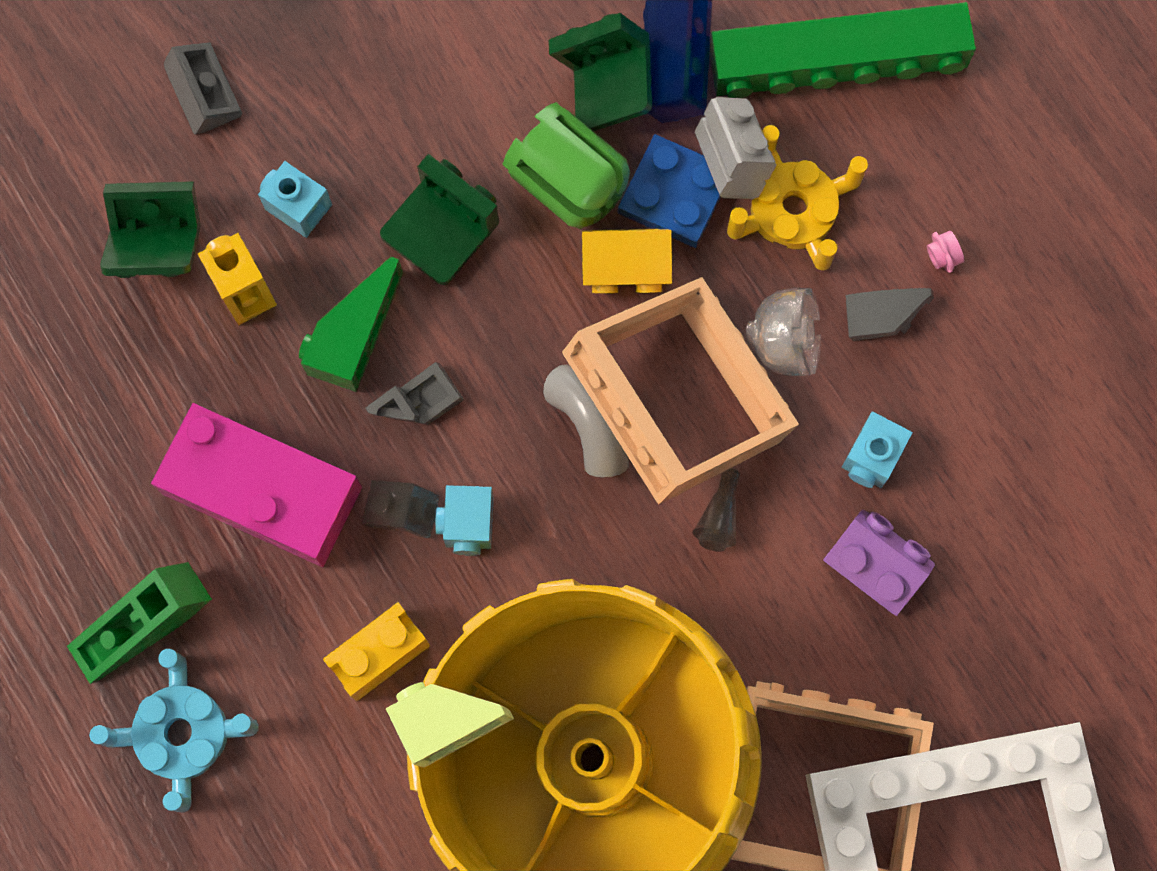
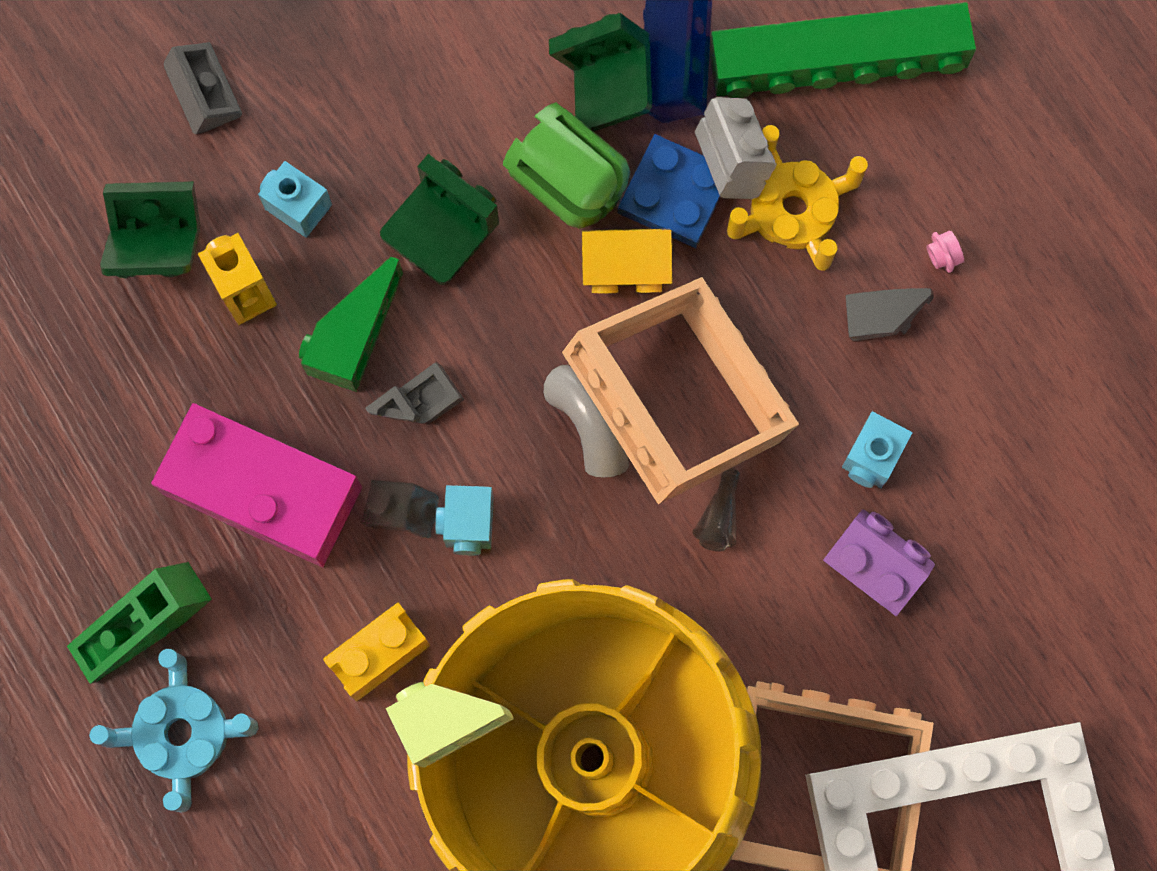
(786, 332): clear cylinder -> none

